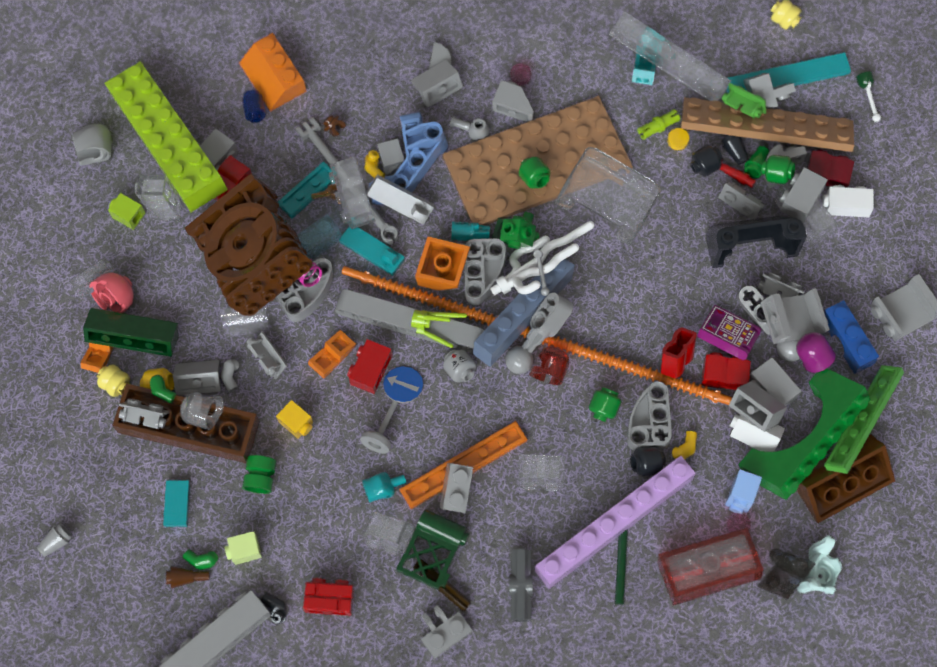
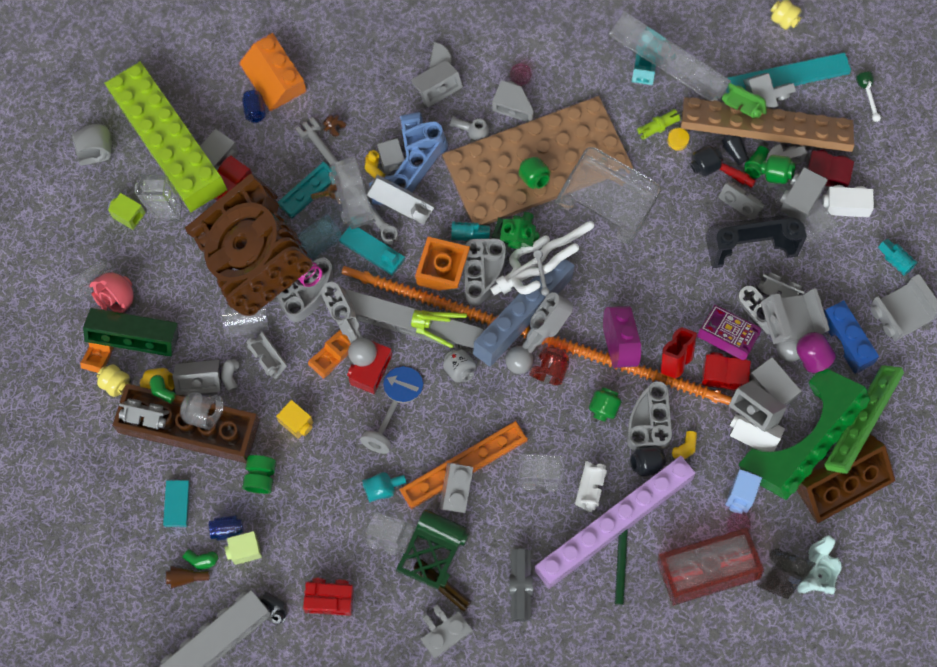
(55, 539): light grey cone -> none
(225, 527): none -> clear blue brick
(361, 350): none -> light grey beam
(588, 492): none -> white hinge
(621, 336): none -> magenta brick
(897, 257): none -> teal hinge

